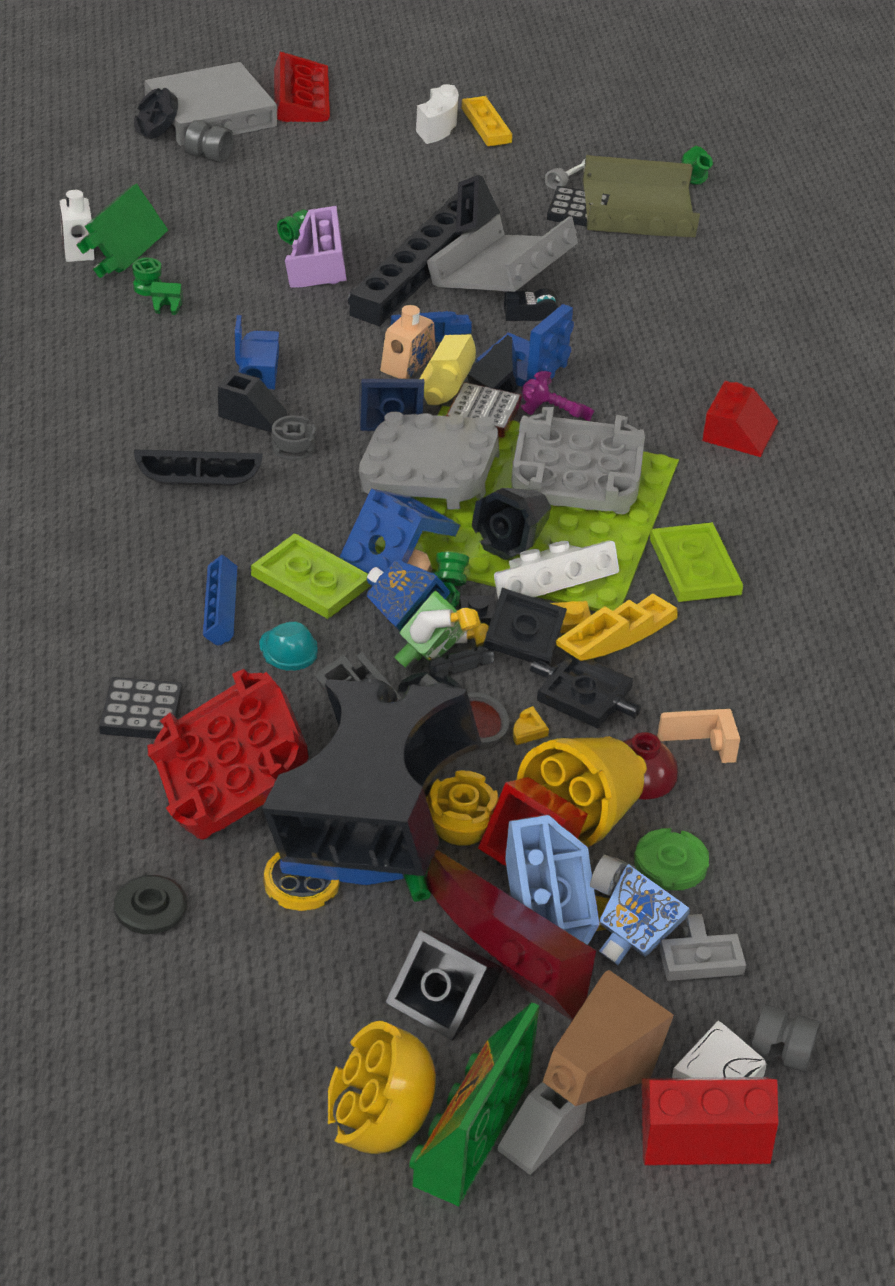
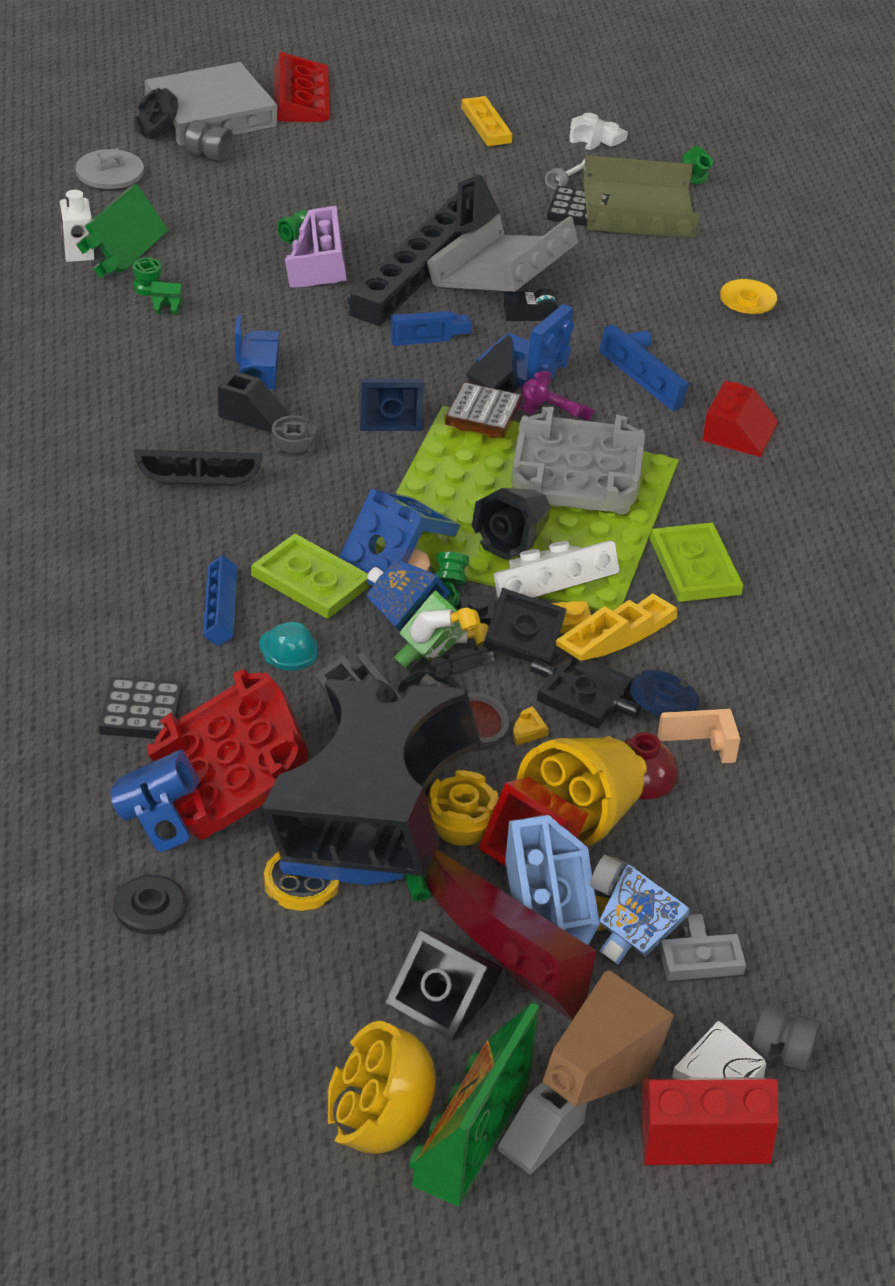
(109, 169): none -> light grey shield
(151, 794): none -> blue piece
(408, 344): light nougat torso -> none
(430, 456): light grey plate -> none
(438, 114): white brick -> none
(448, 368): light yellow brick -> none
(594, 130): none -> white plate
(630, 355): none -> blue piece
(662, 693): none -> dark blue tile
(679, 867): bright green tile -> none
(748, 296): none -> yellow dish

